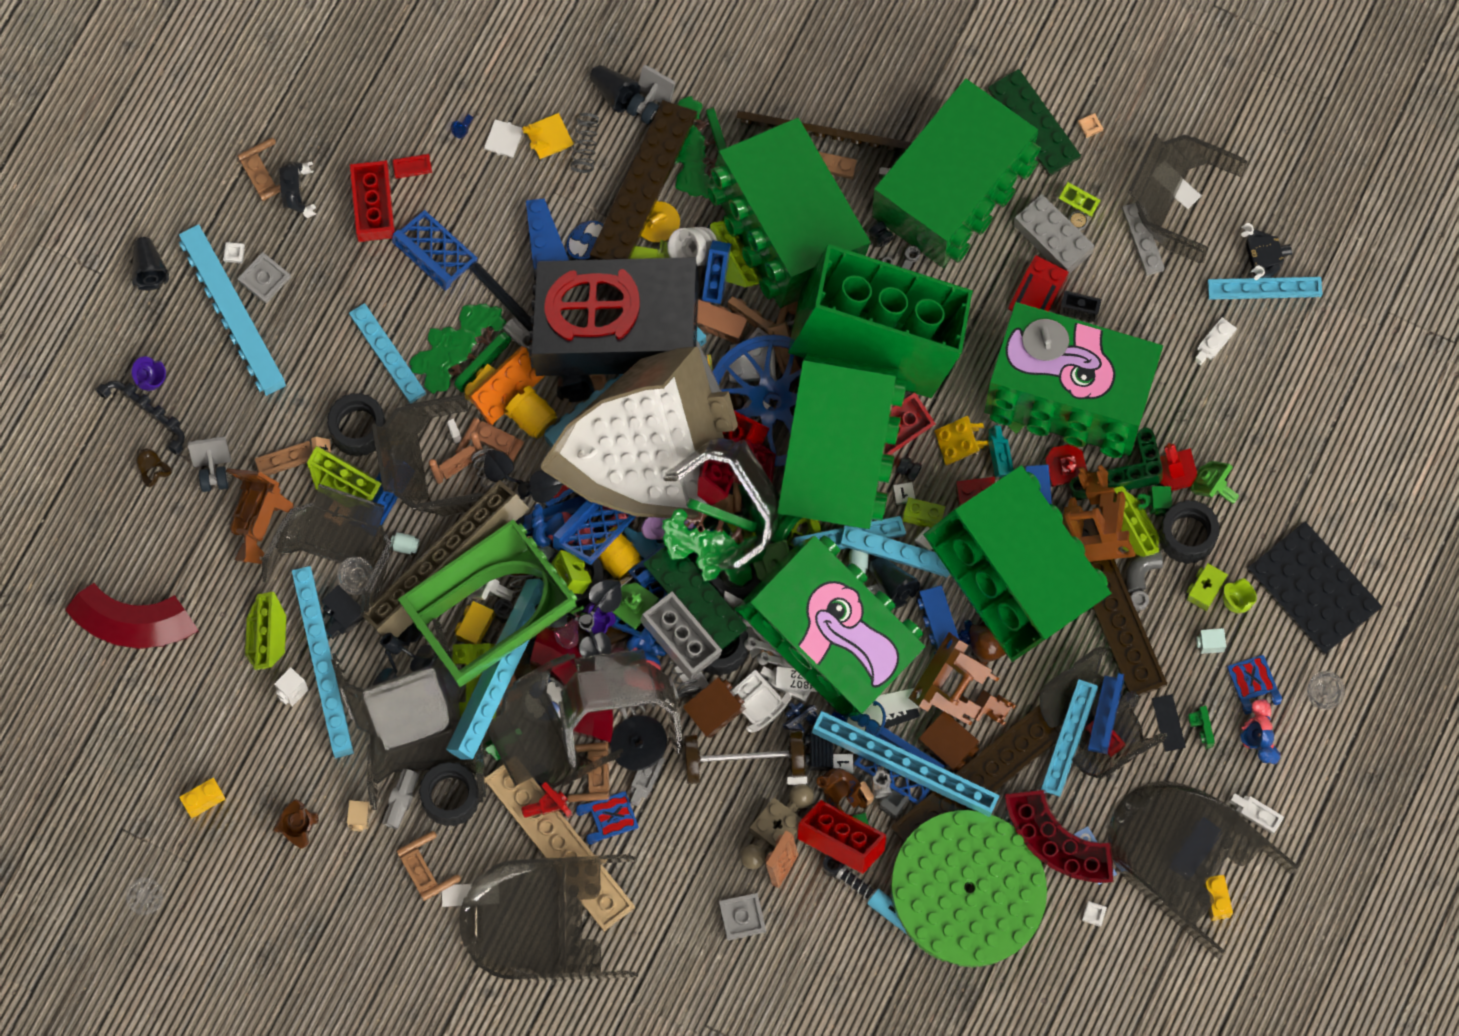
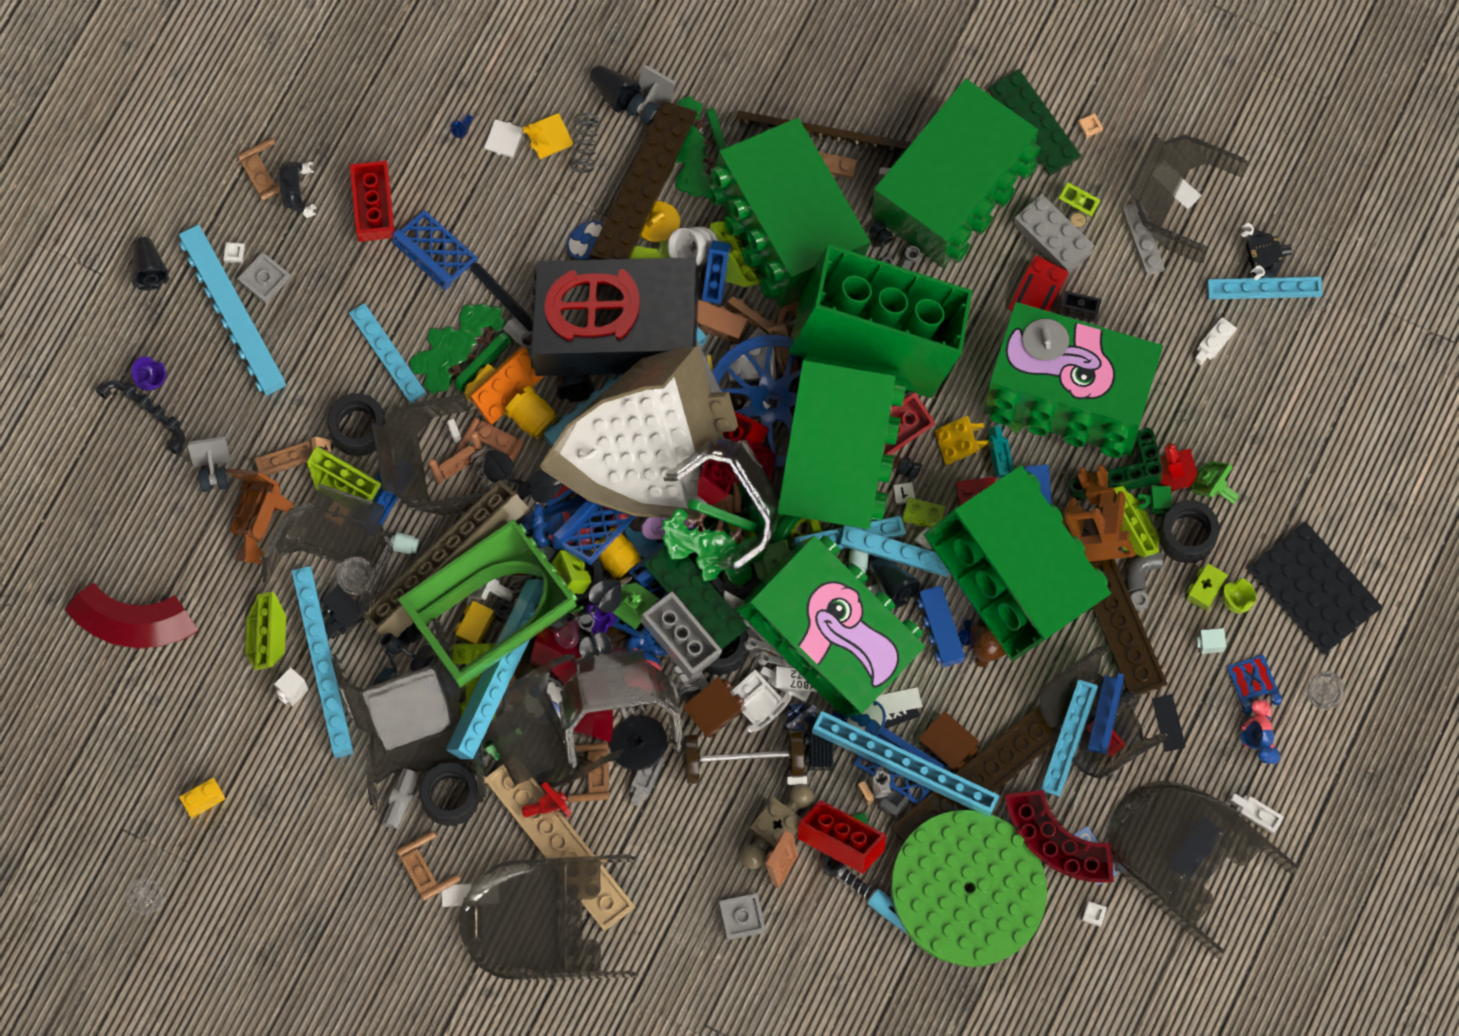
(147, 460): dark brown piece -> none
(295, 823): reddish brown piece -> none
(358, 815): tan brick -> none
(412, 166): red tile -> none
(543, 233): blue wedge -> none
(598, 381): light nougat tile -> none
(610, 816): flag -> none
(840, 783): reddish brown piece -> none
(843, 761): white tile -> none
(937, 673): dark orange container -> none
(1064, 464): red piece -> none
(1202, 720): green hinge -> none
(1221, 906): yellow piece -> none

